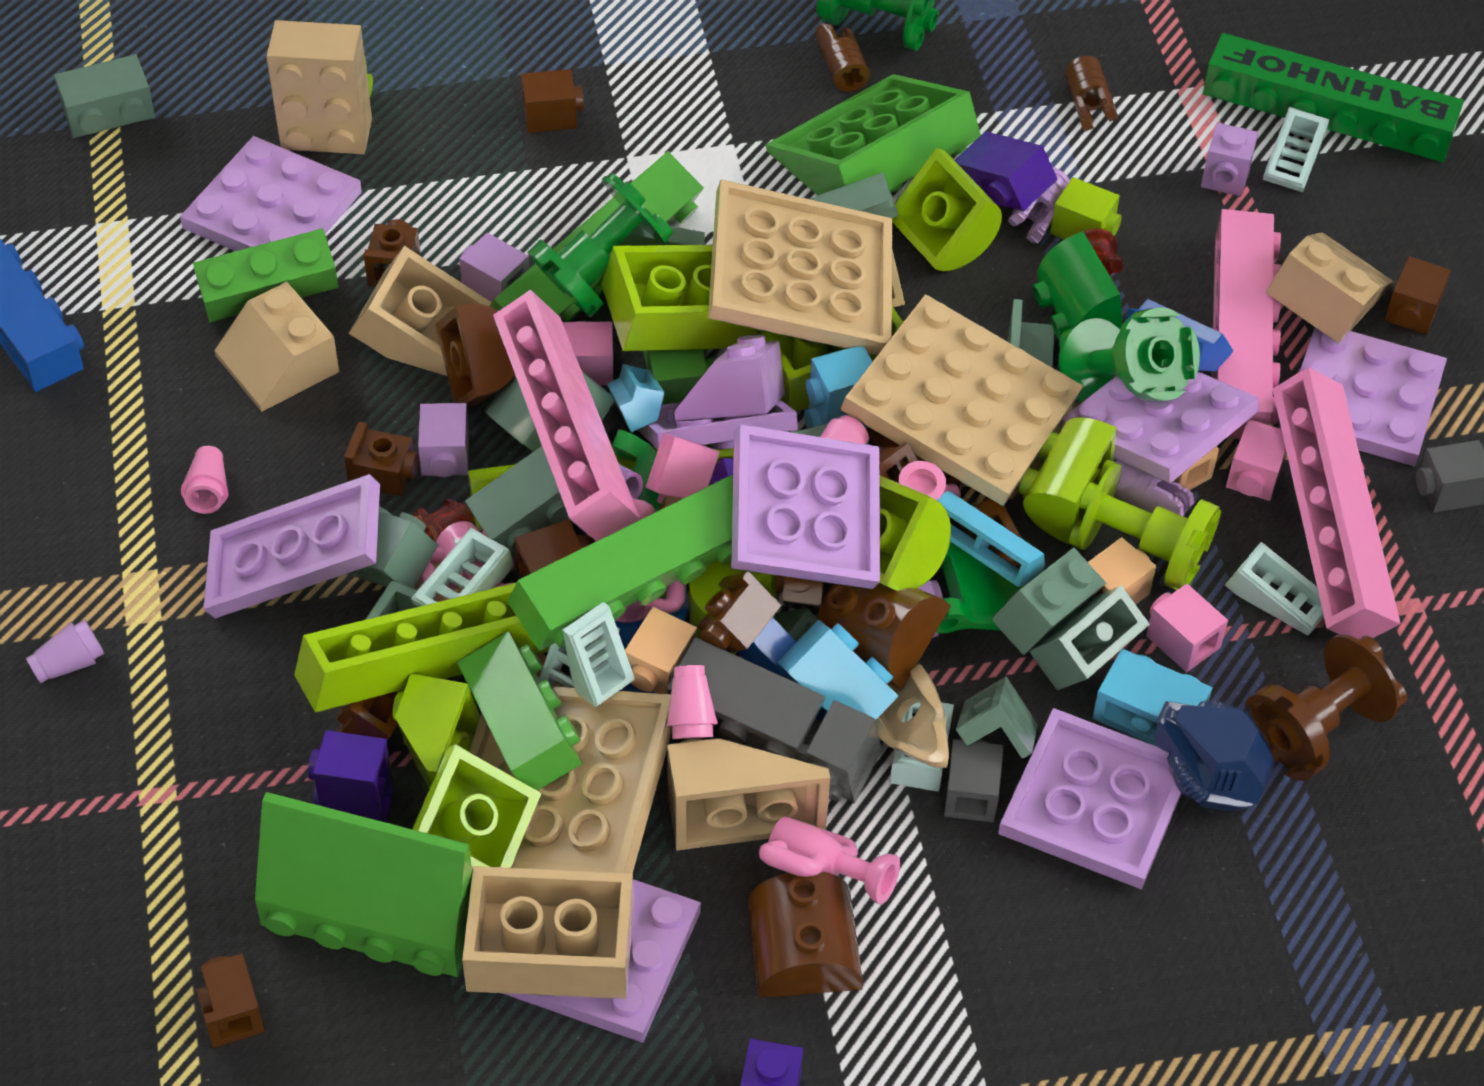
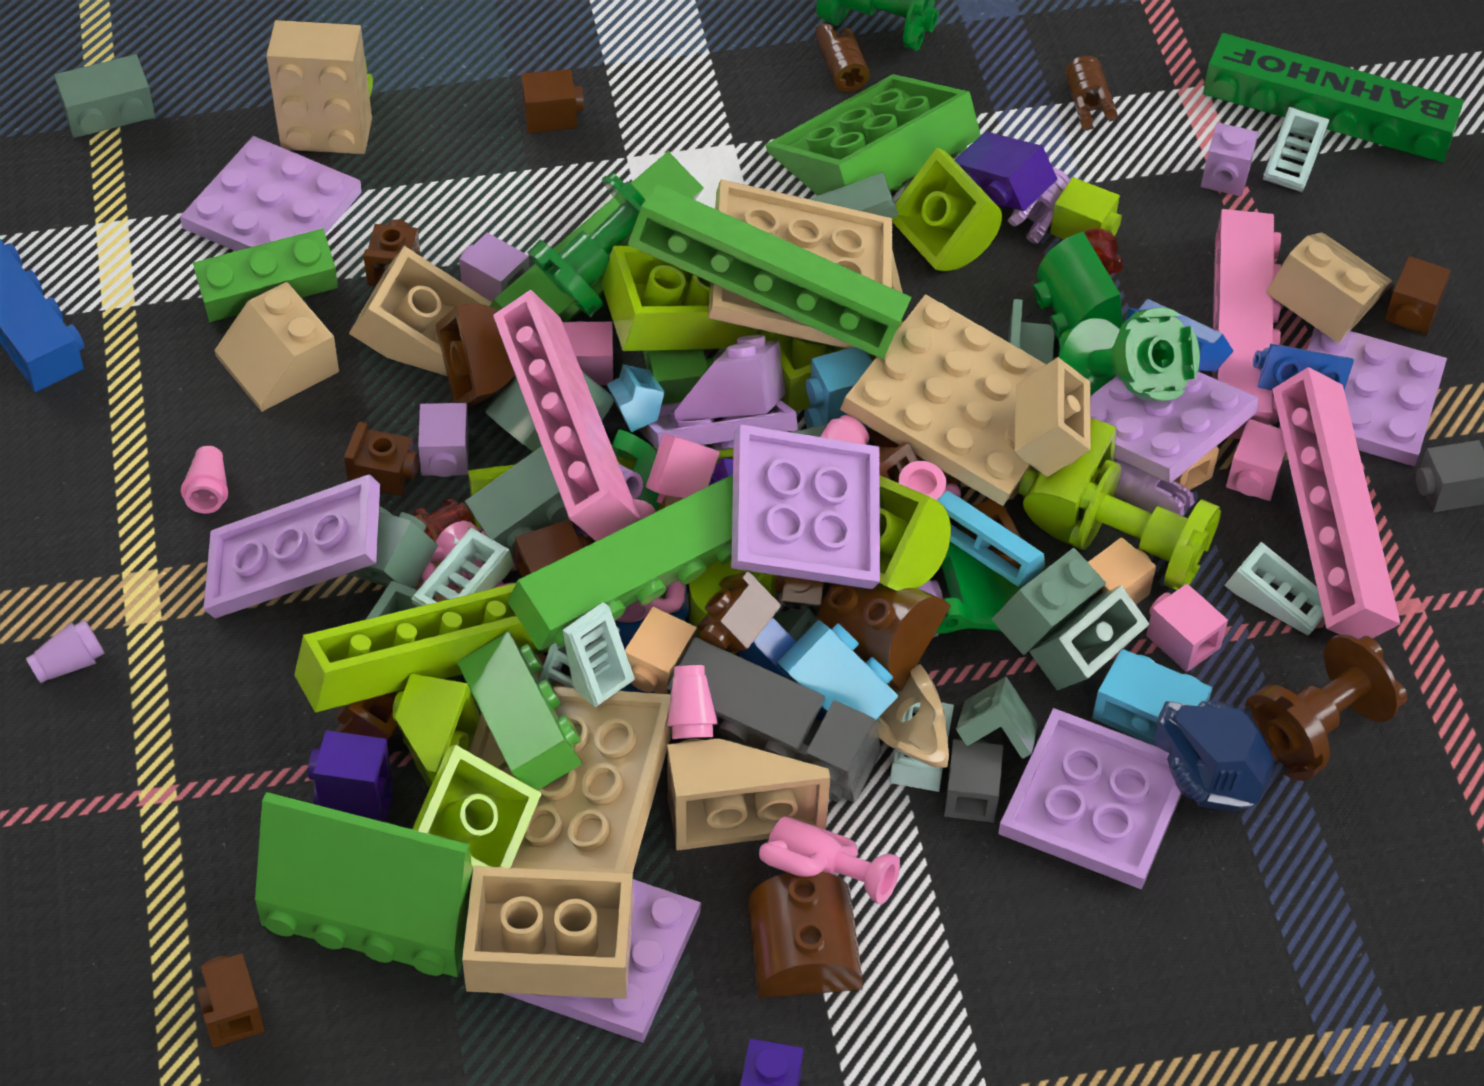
(769, 270): none -> bright green brick
(1052, 417): none -> tan brick
(1281, 362): none -> blue hinge

